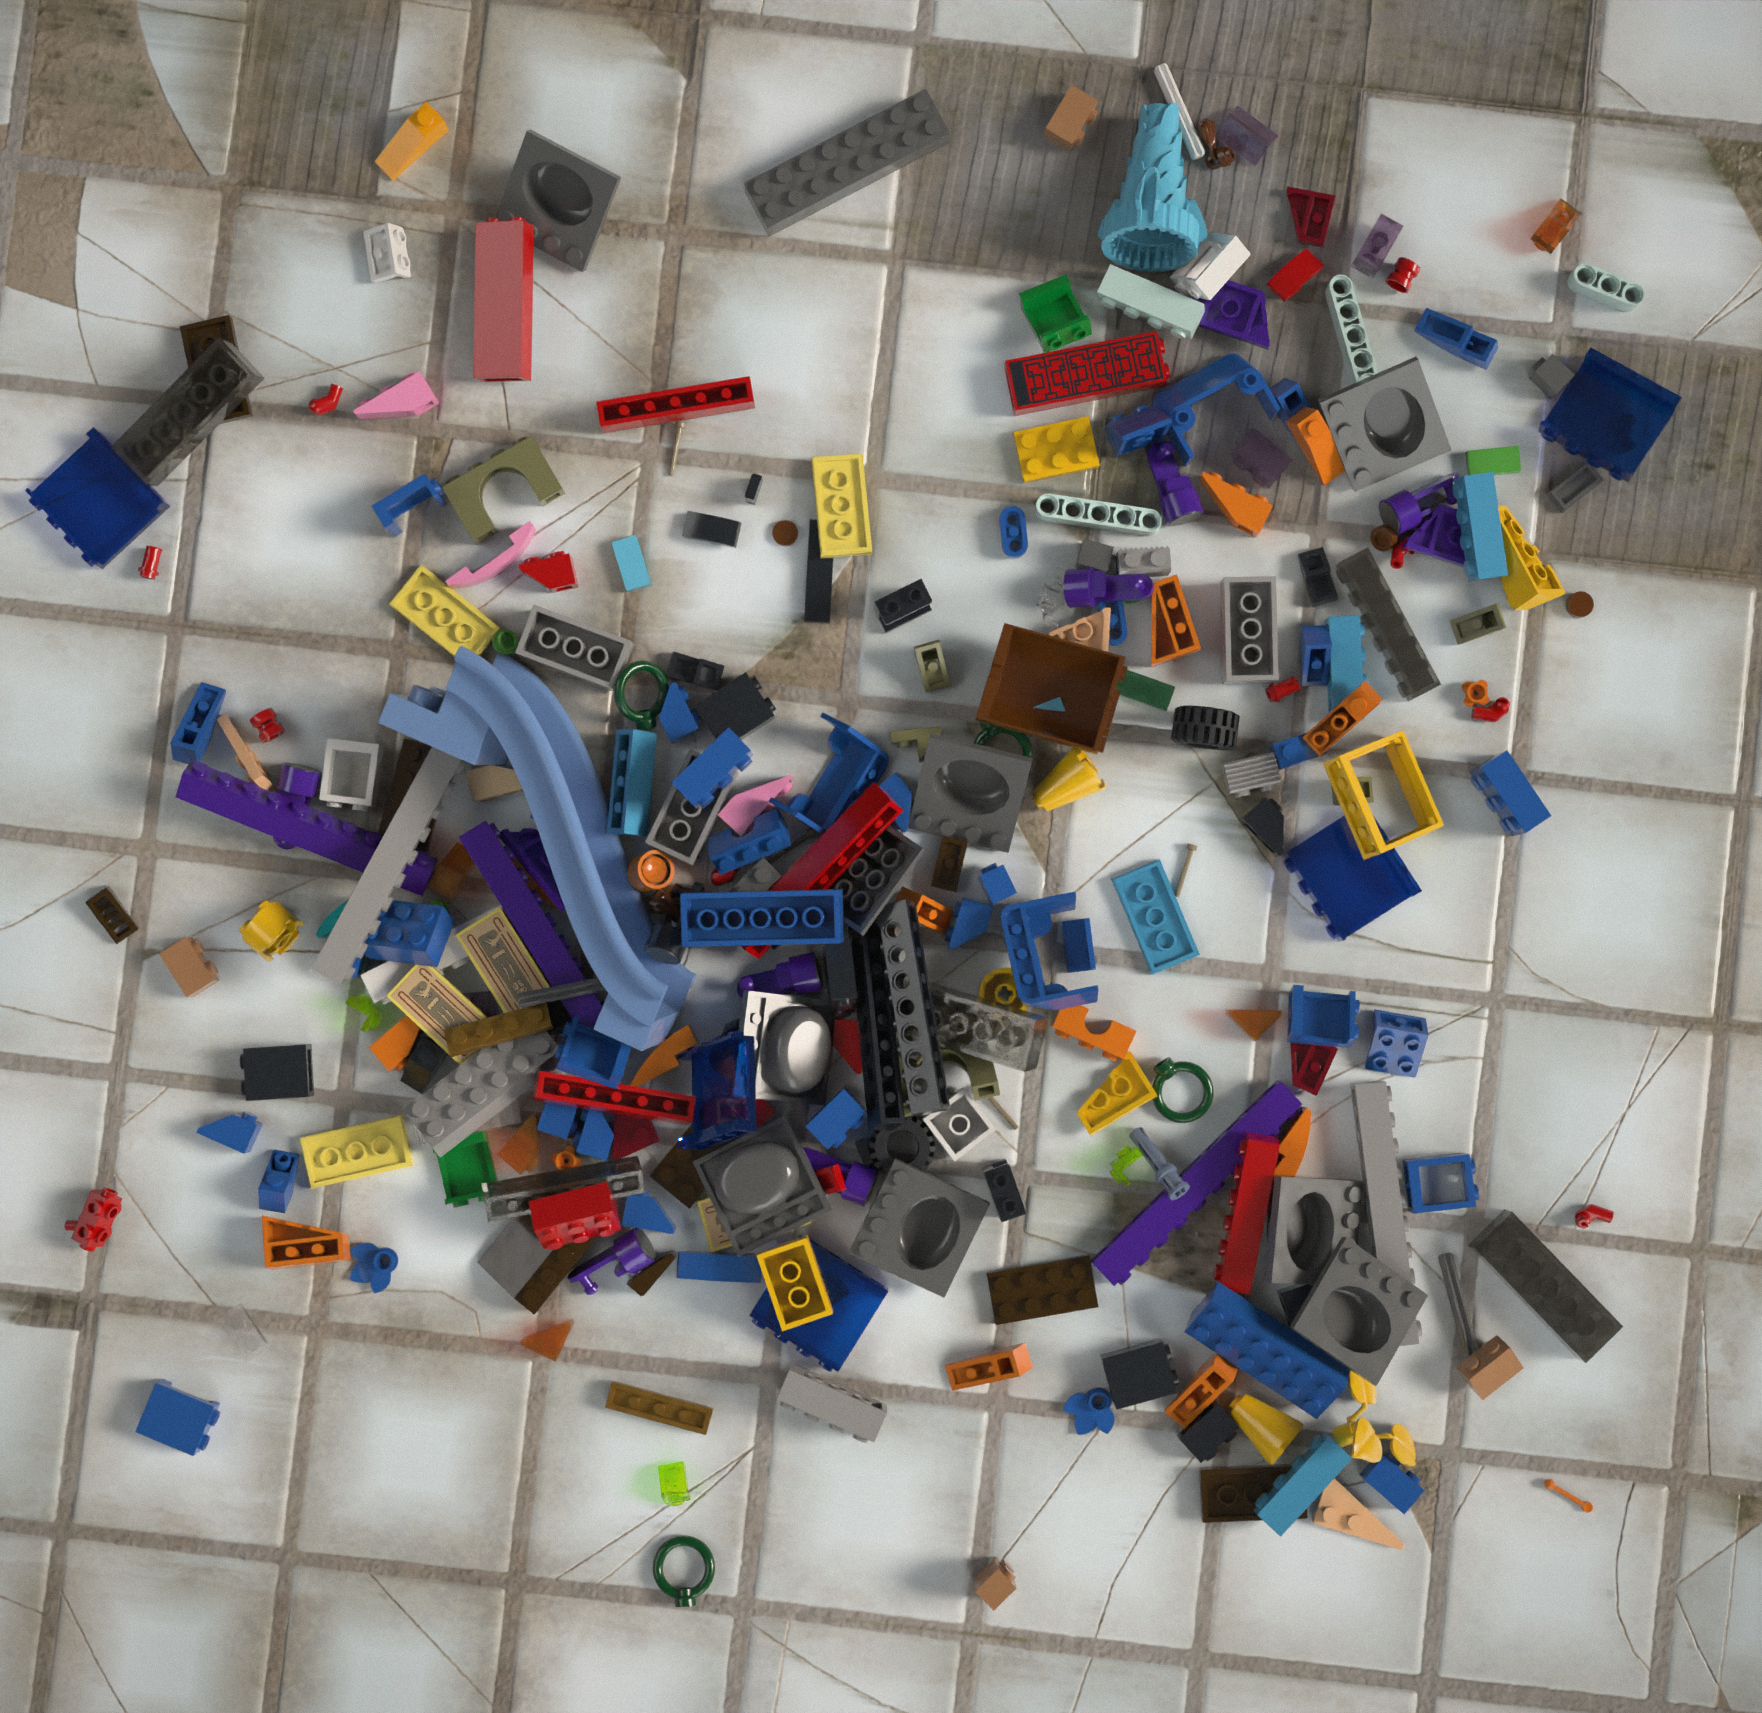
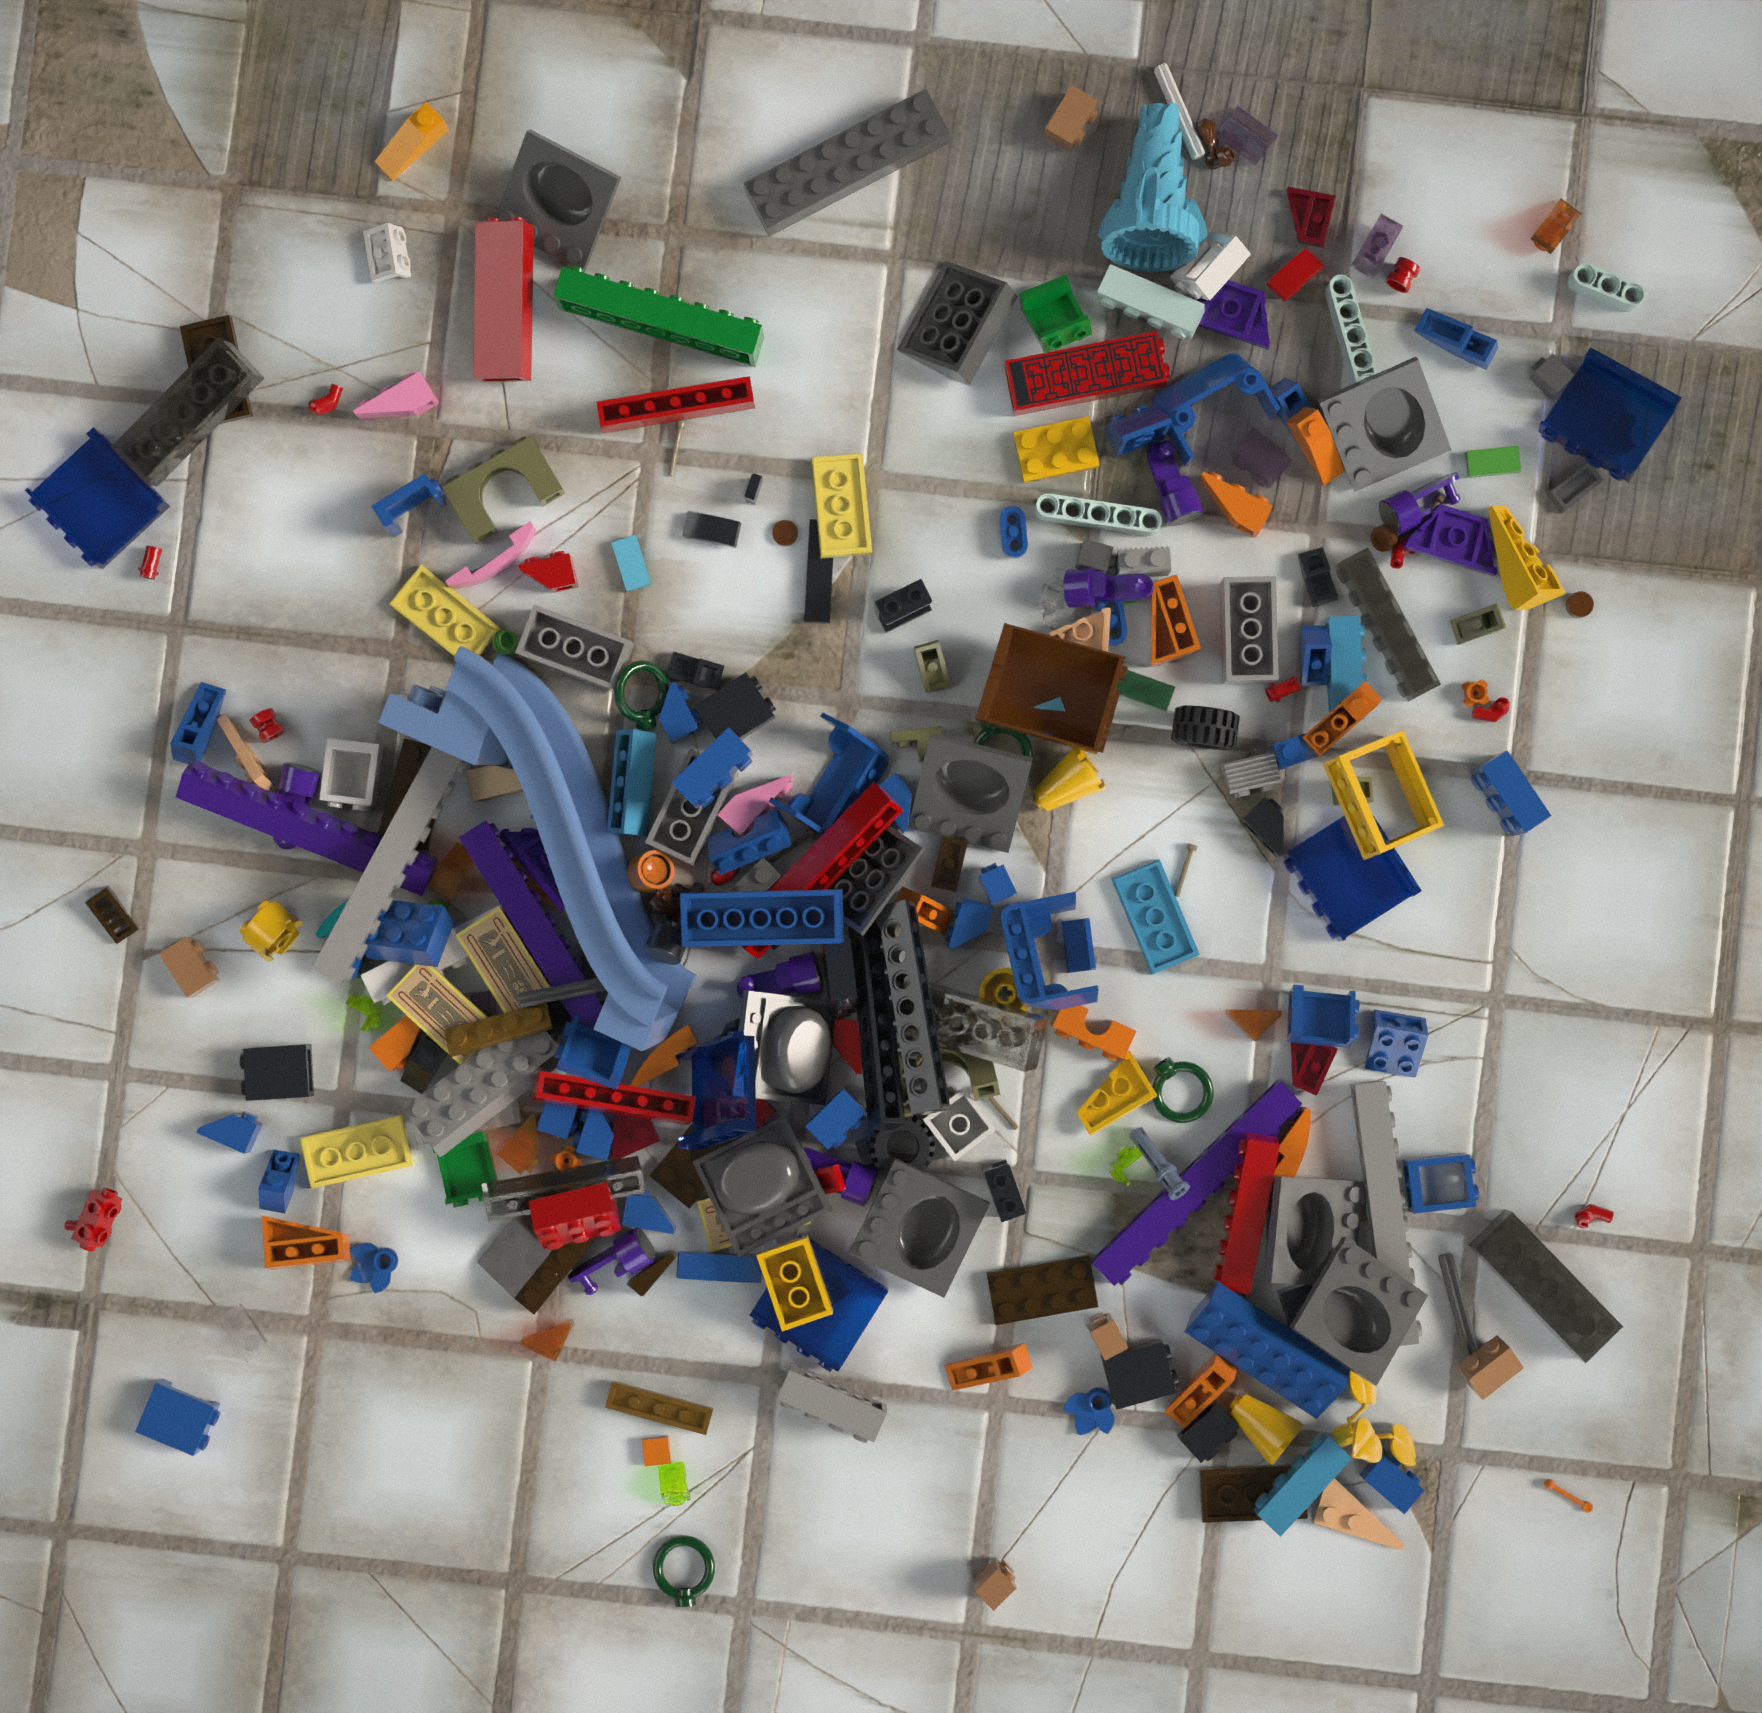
(656, 1451): none -> orange tile
(659, 316): none -> green brick
(958, 322): none -> dark grey slope
(1106, 1335): none -> medium nougat brick
(1480, 526): dark azure brick -> none

